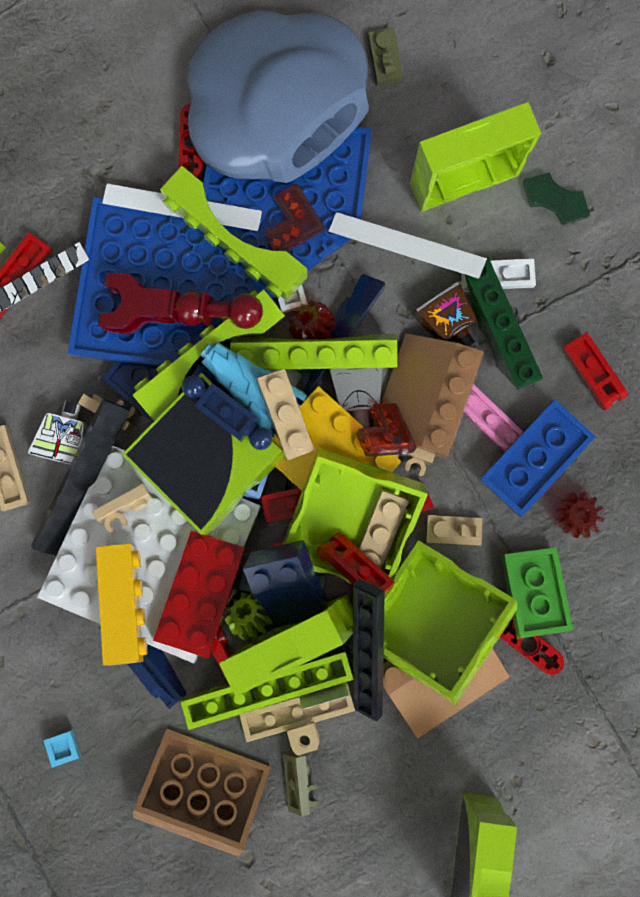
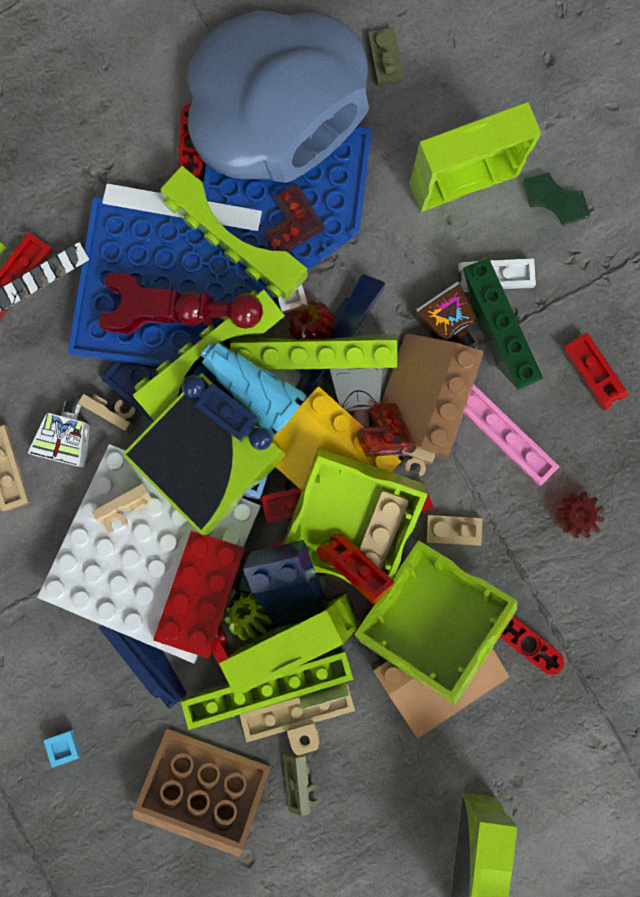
(80, 476): black tile -> none
(119, 604): yellow brick -> none
(285, 414): tan plate -> none
(368, 648): black tile -> none
(408, 245): white sticker -> none
(537, 458): blue plate -> none
(540, 592): bright green plate -> none

